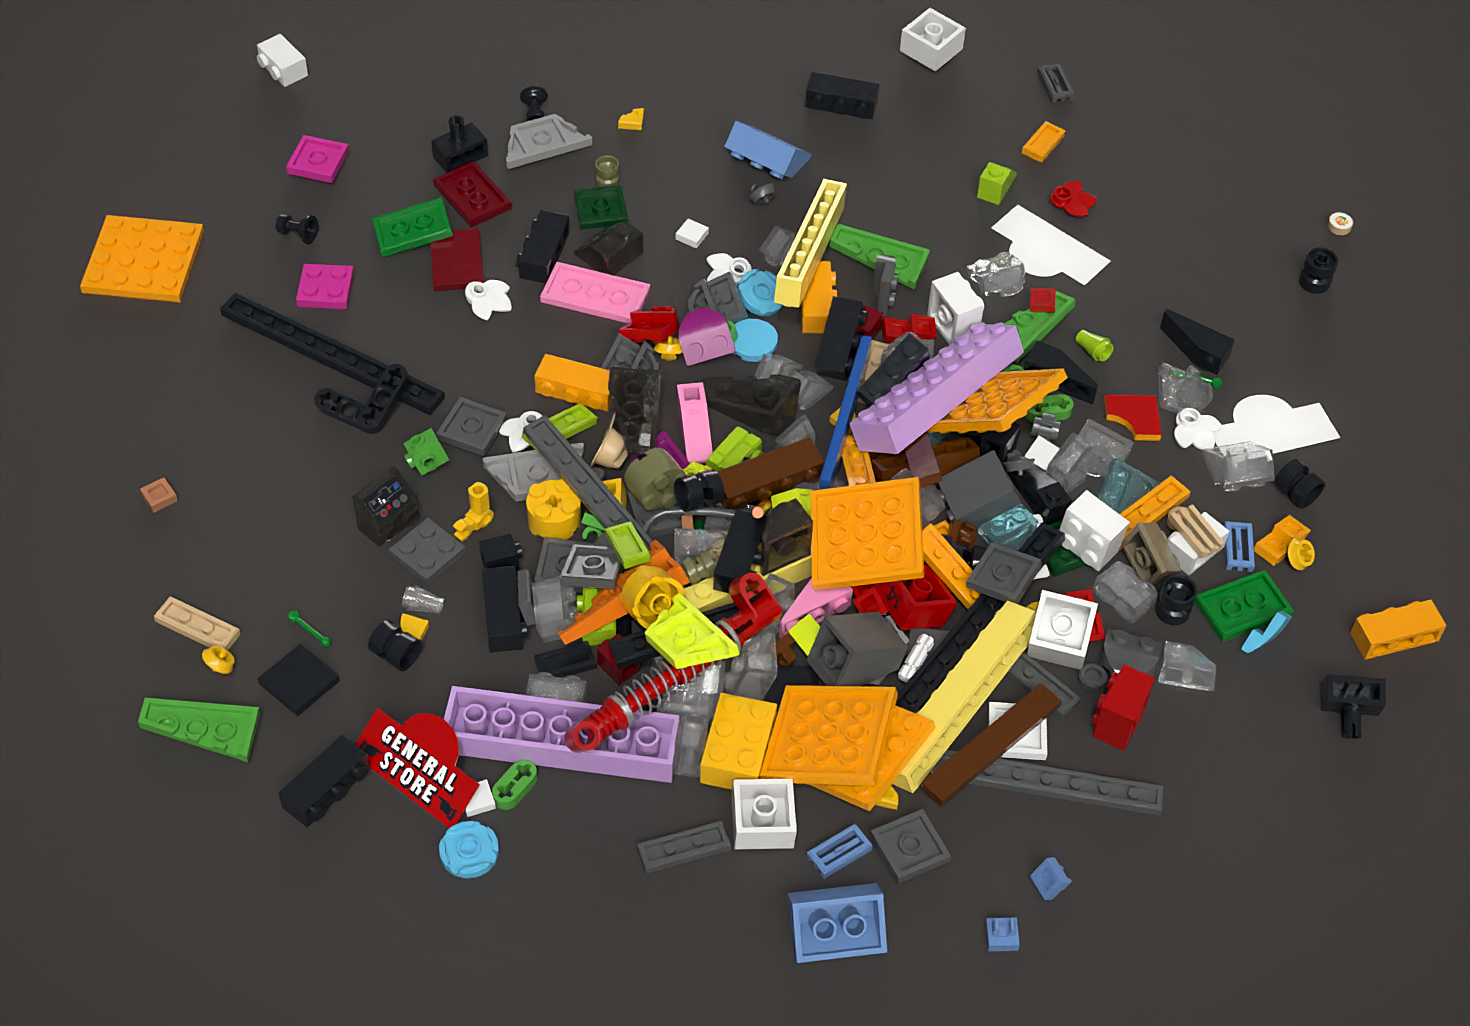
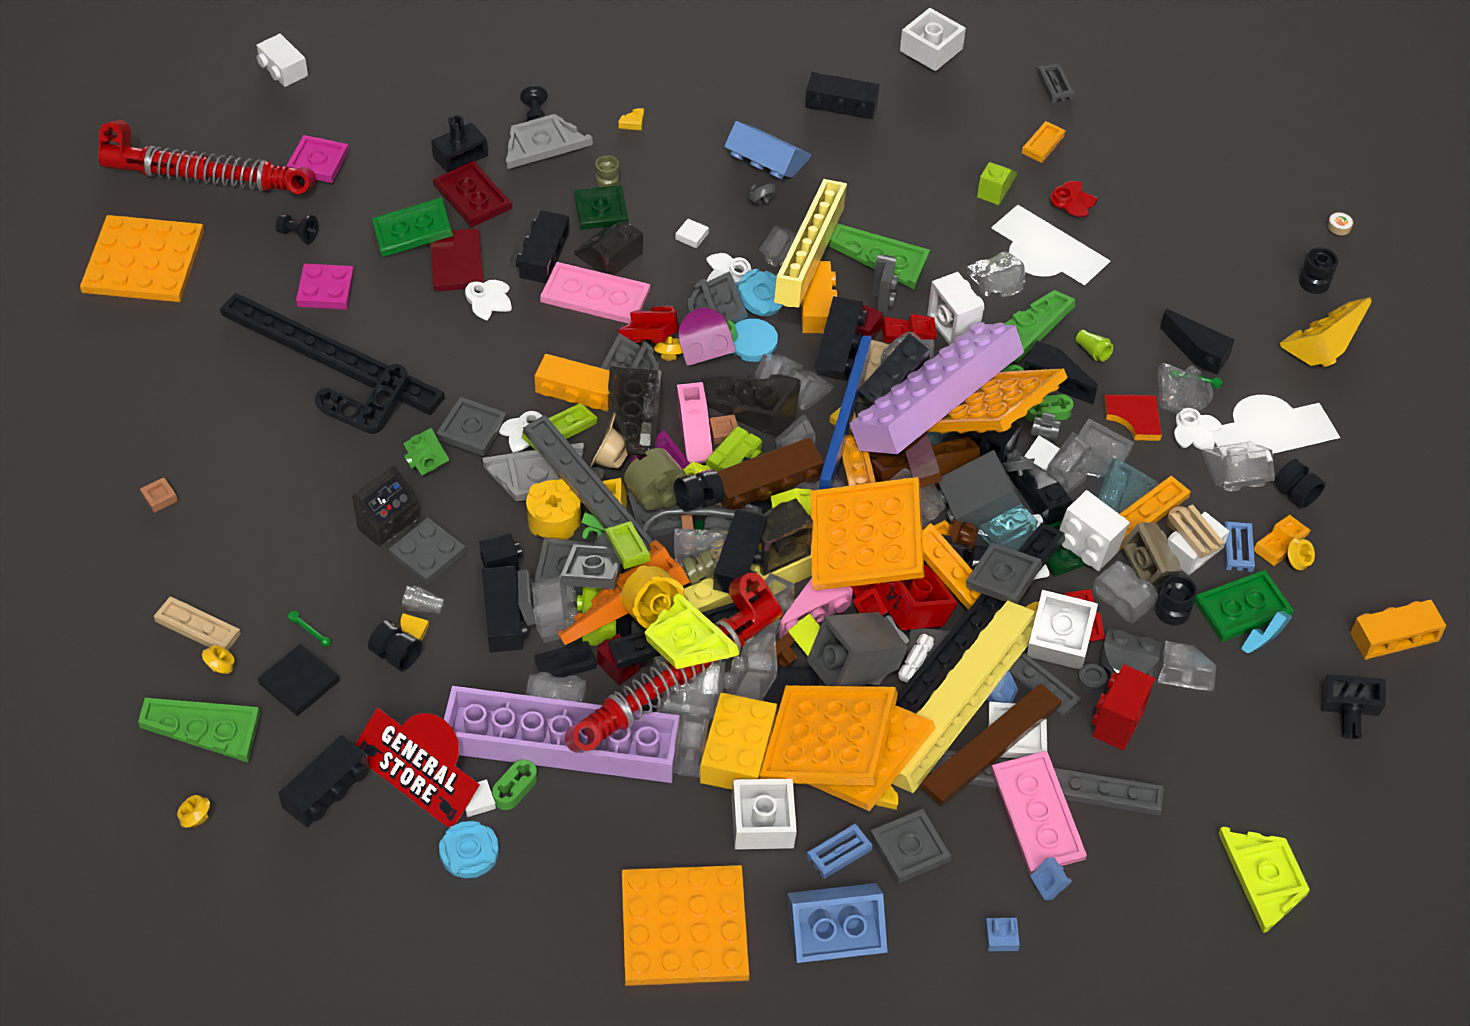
(192, 166): none -> red piece
(193, 811): none -> yellow hat
(478, 514): yellow bar -> none
(683, 847): dark grey tile -> none
(684, 925): none -> light orange plate
(722, 427): none -> nougat tile
(762, 508): bar -> none
(1005, 690): none -> medium blue tile
(1038, 811): none -> bright pink tile
(1042, 300): red tile -> none
(1266, 874): none -> neon yellow wing
(1327, 336): none -> yellow wedge

